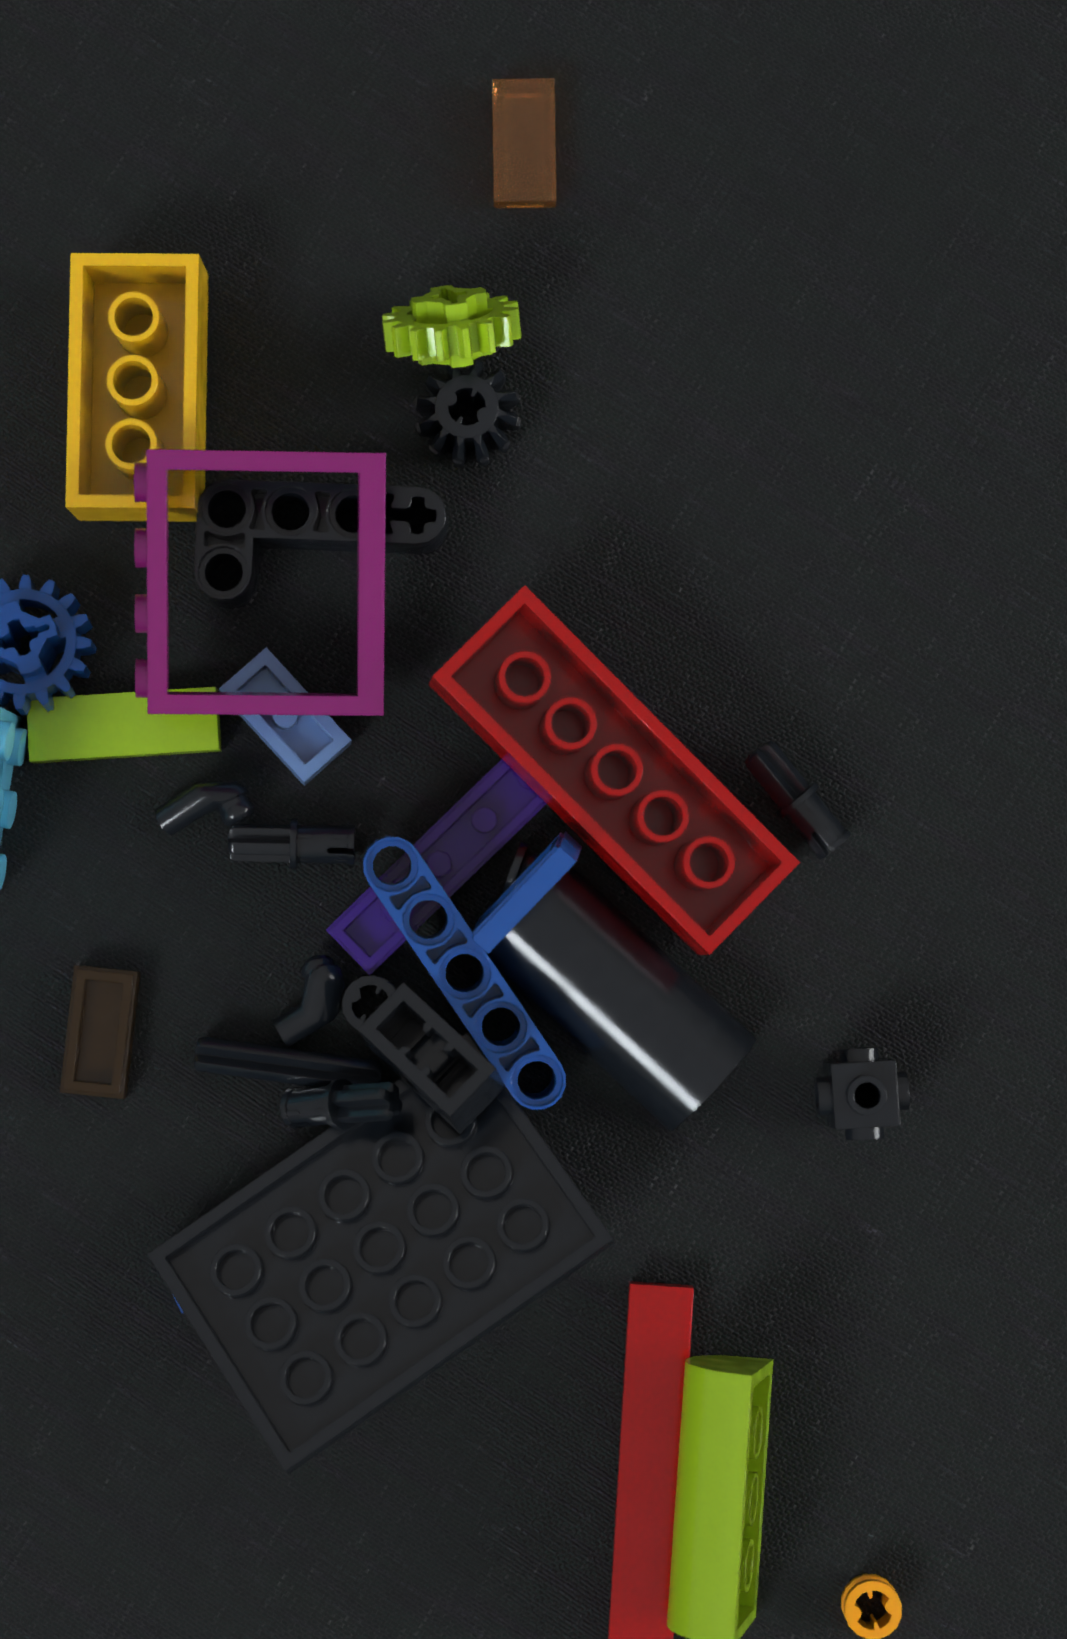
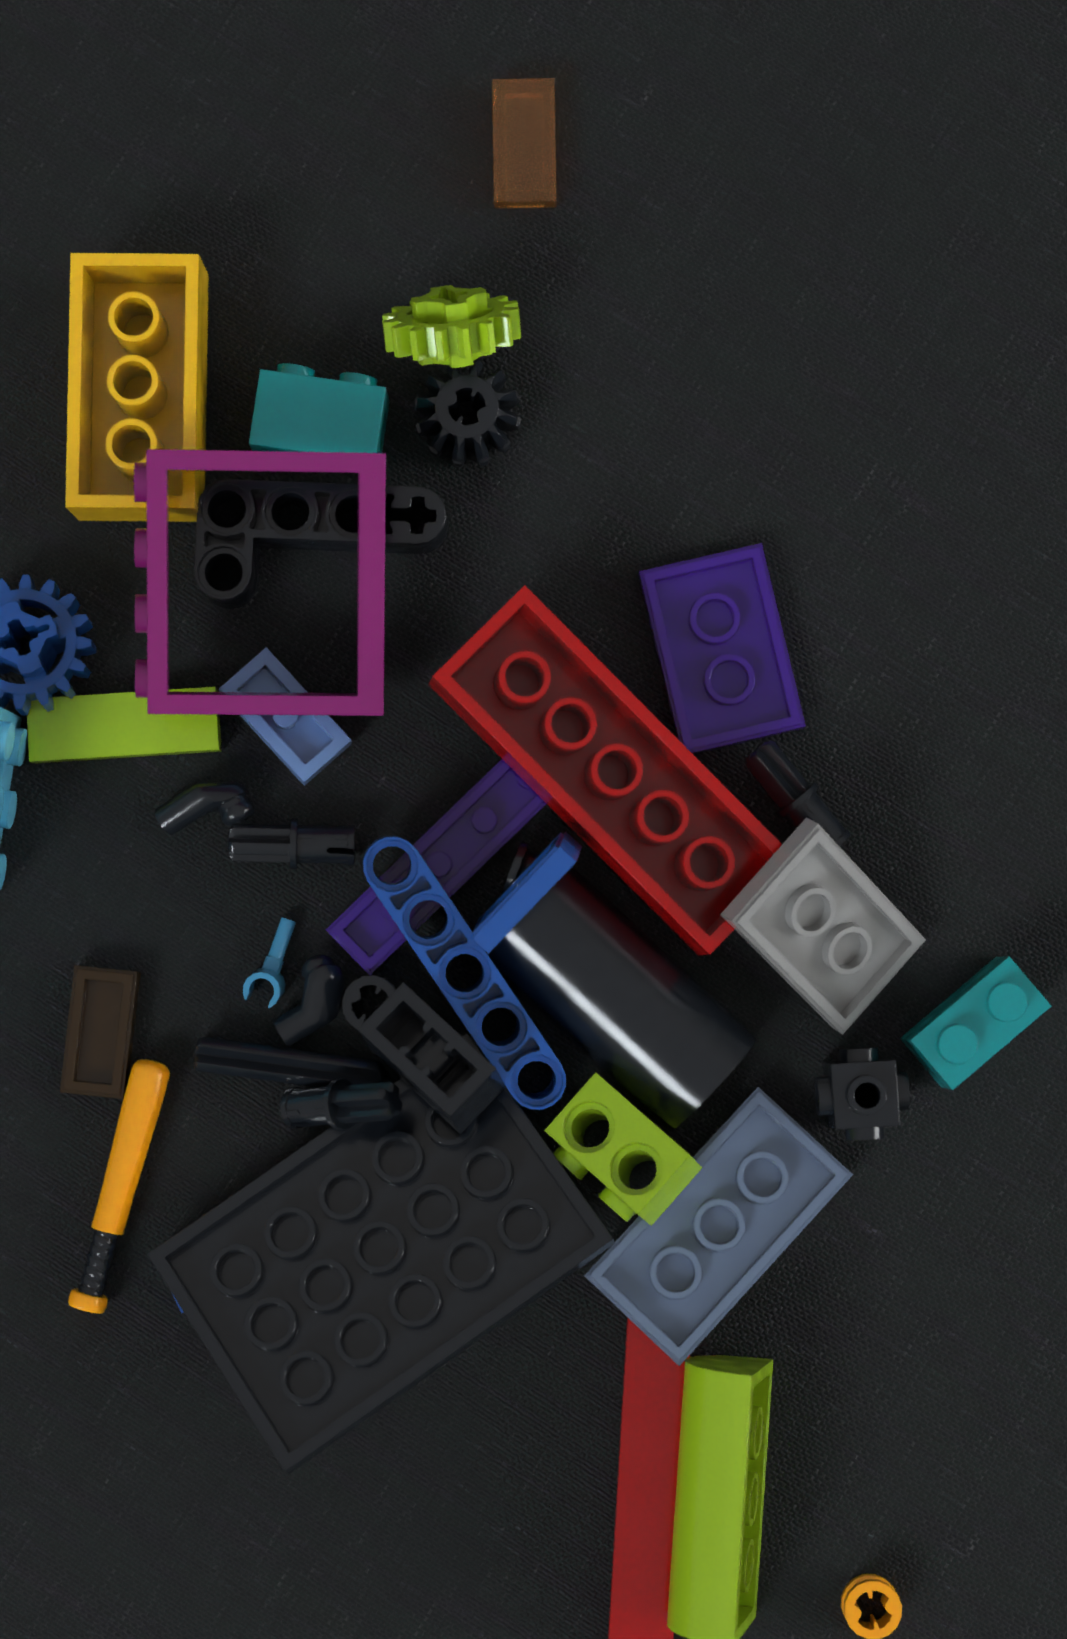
(124, 1167): none -> light orange piece
(273, 963): none -> dark azure hand
(318, 413): none -> teal brick
(629, 1142): none -> lime brick
(721, 649): none -> dark purple tile
(731, 1222): none -> sand blue tile
(823, 925): none -> light grey tile
(975, 1022): none -> teal brick

